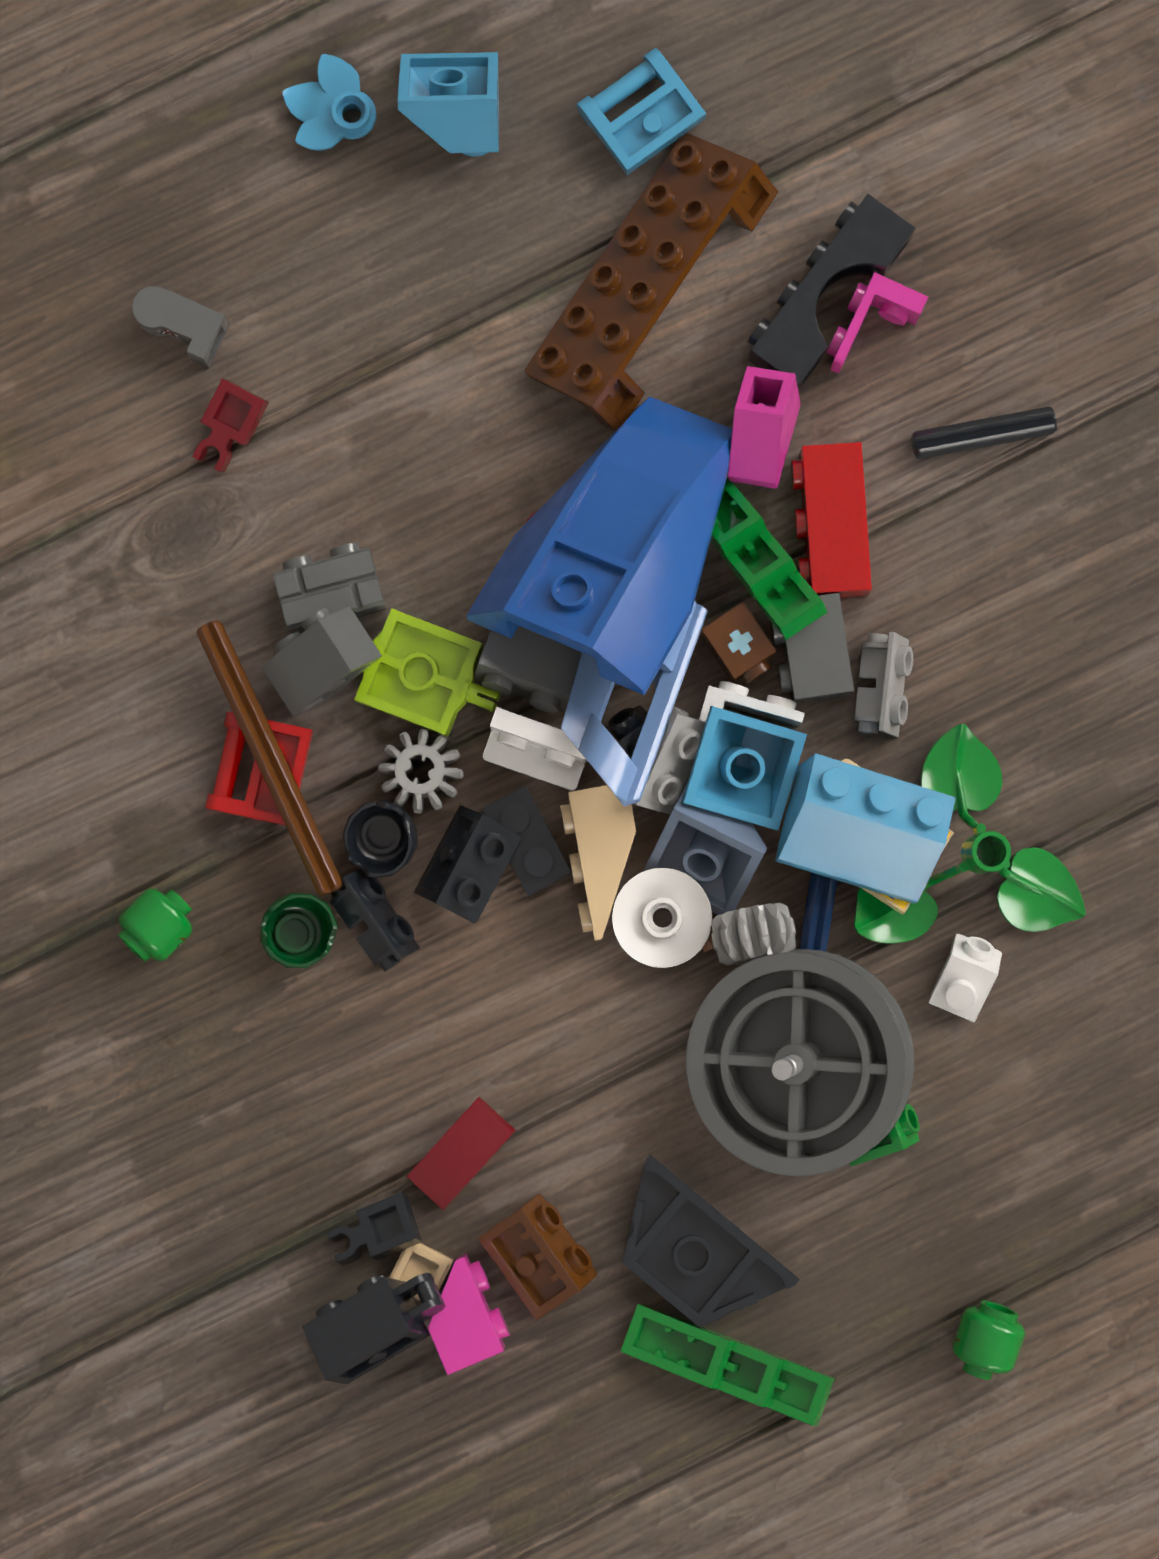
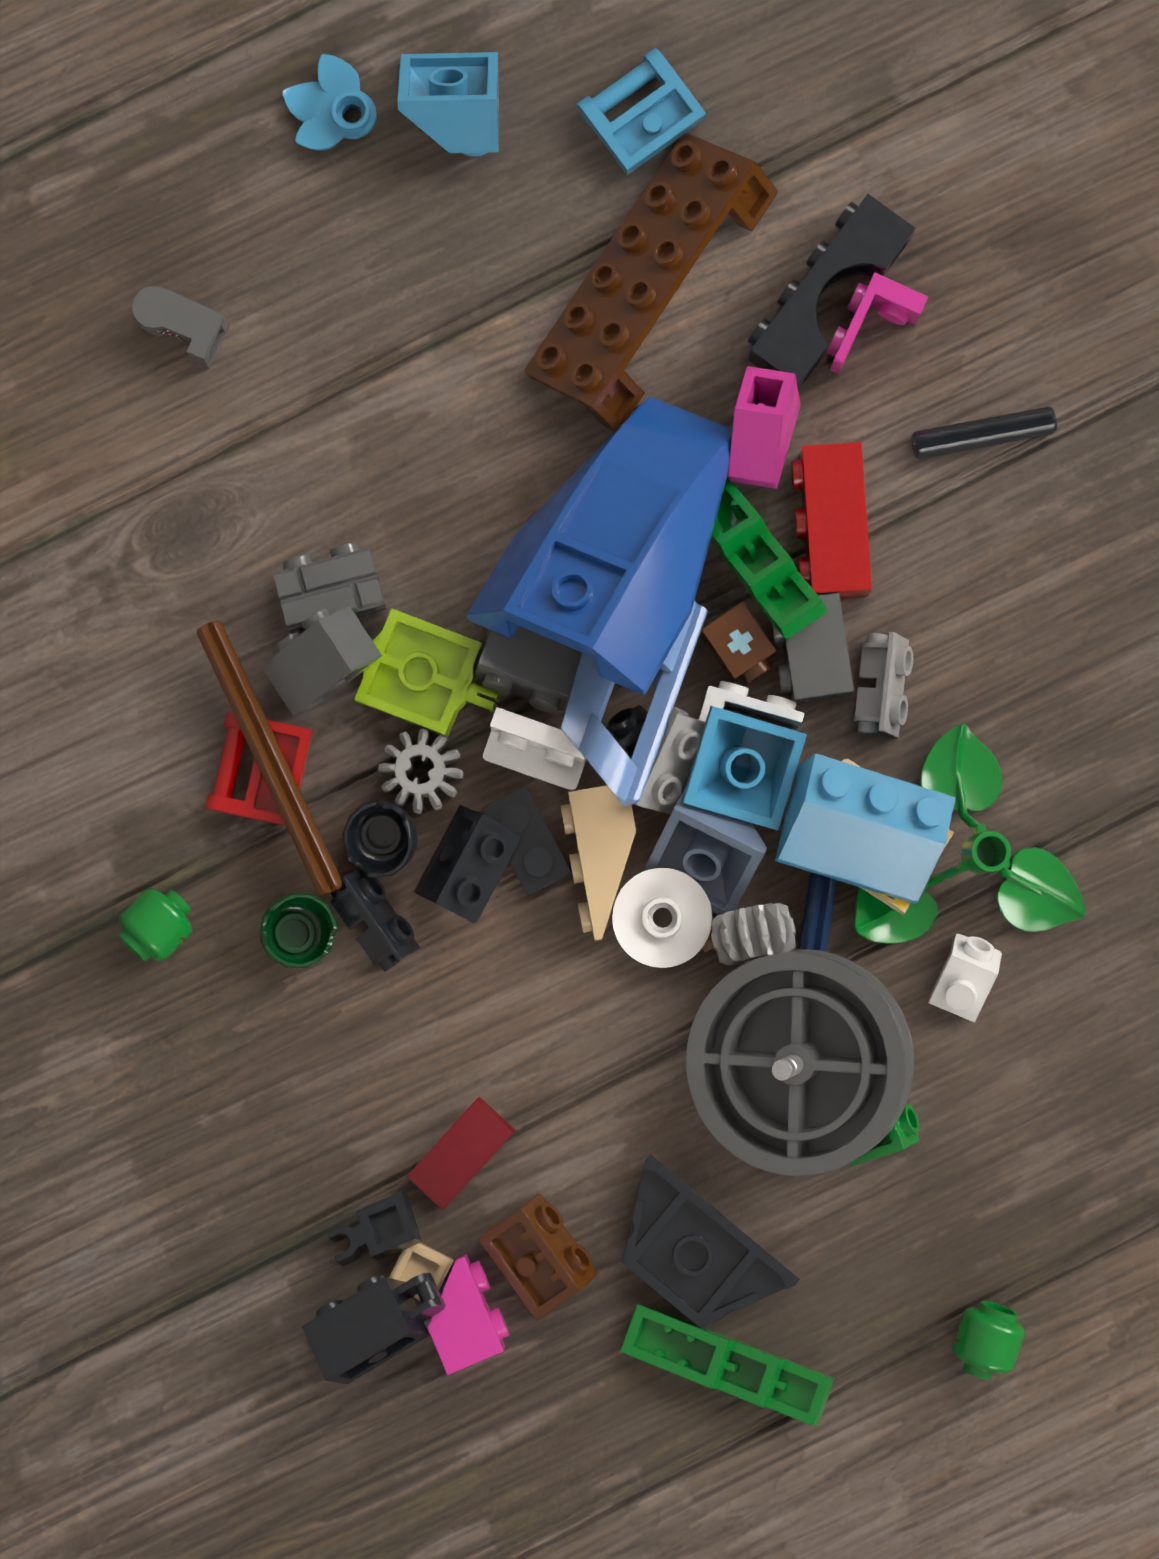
(233, 417): dark red plate -> none

